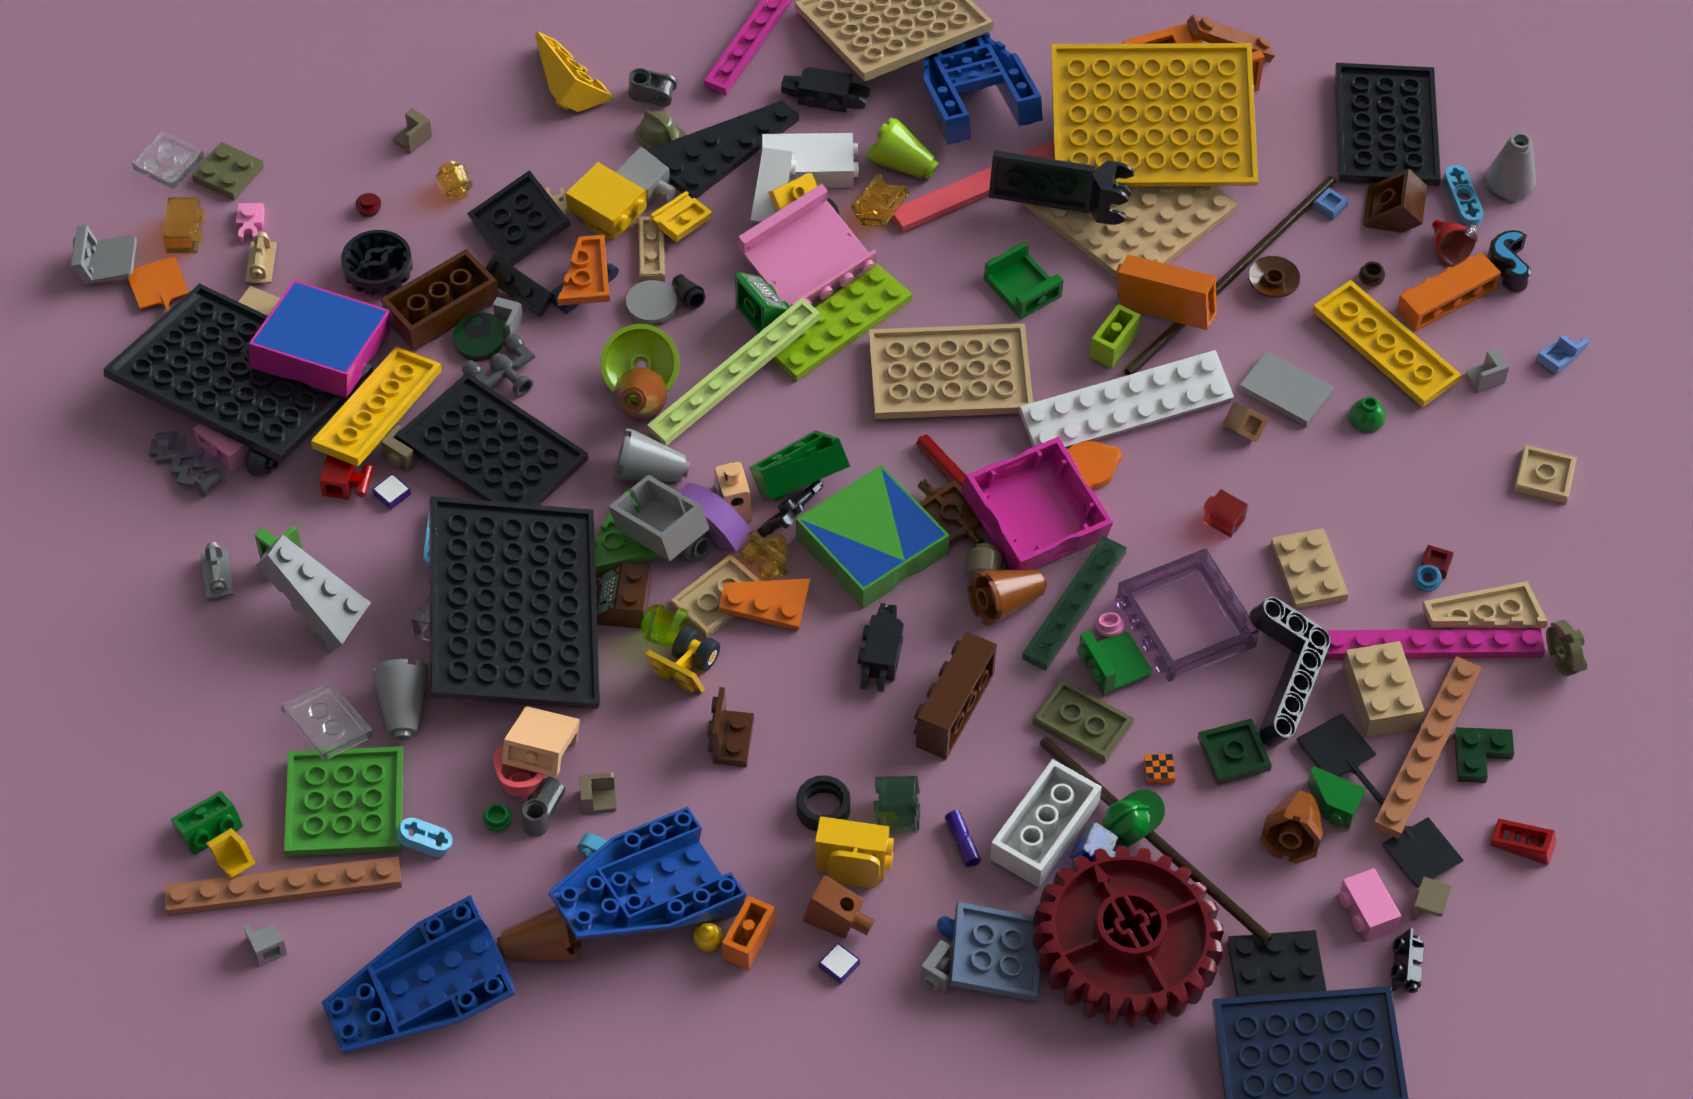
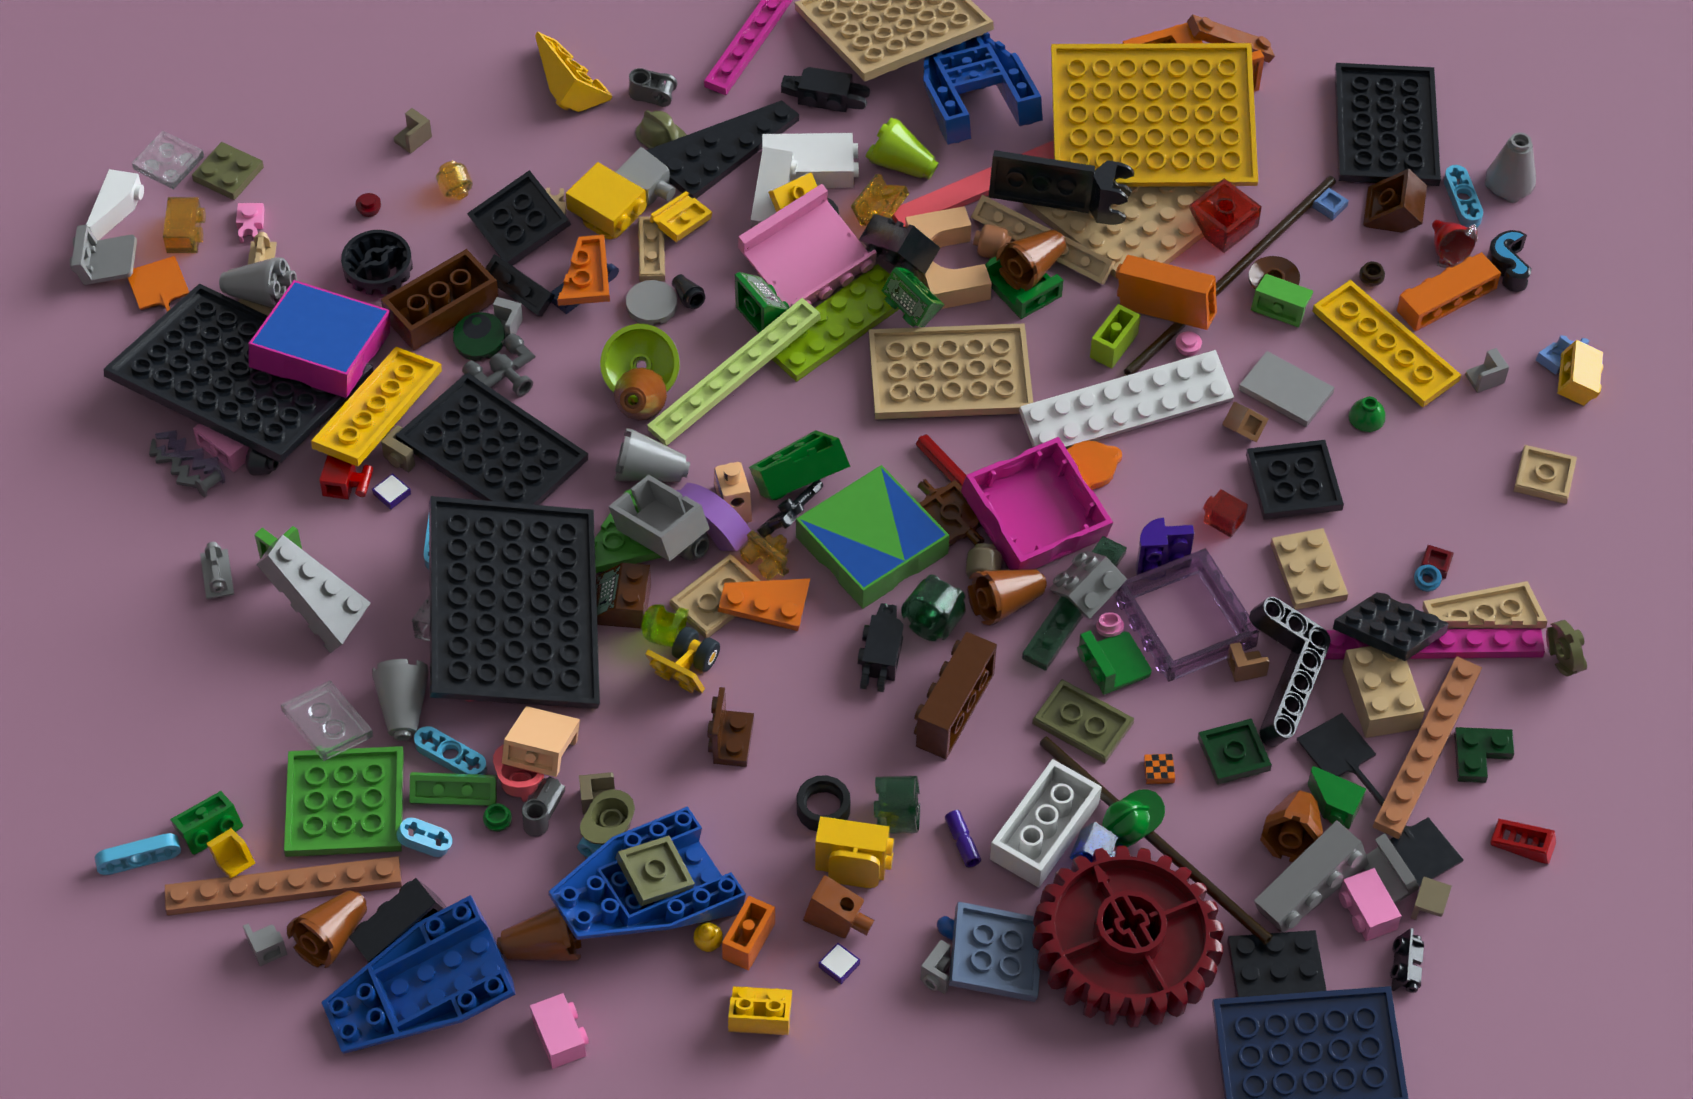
(115, 201): none -> white slope
(137, 854): none -> medium azure beam
(259, 282): none -> light grey cone
(327, 928): none -> dark orange cone
(395, 918): none -> black wedge
(444, 743): none -> medium azure beam
(453, 788): none -> bright green plate
(558, 1030): none -> bright pink brick
(607, 816): none -> olive piece
(654, 870): none -> olive plate
(760, 1010): none -> yellow brick
(899, 243): none -> black wedge
(911, 297): none -> green slope
(934, 608): none -> clear green brick
(951, 286): none -> light nougat arch
(990, 240): none -> nougat head
(1019, 226): none -> tan plate
(1030, 258): none -> dark orange cone
(1088, 582): none -> light grey bracket
(1162, 544): none -> dark purple brick
(1188, 343): none -> bright pink plate
(1225, 215): none -> clear red slope
(1246, 665): none -> medium nougat panel
(1281, 300): none -> bright green panel
(1294, 479): none -> black plate
(1312, 877): none -> light grey wedge
(1391, 626): none -> black plate
(1391, 869): none -> light grey panel
(1580, 373): none -> yellow brick

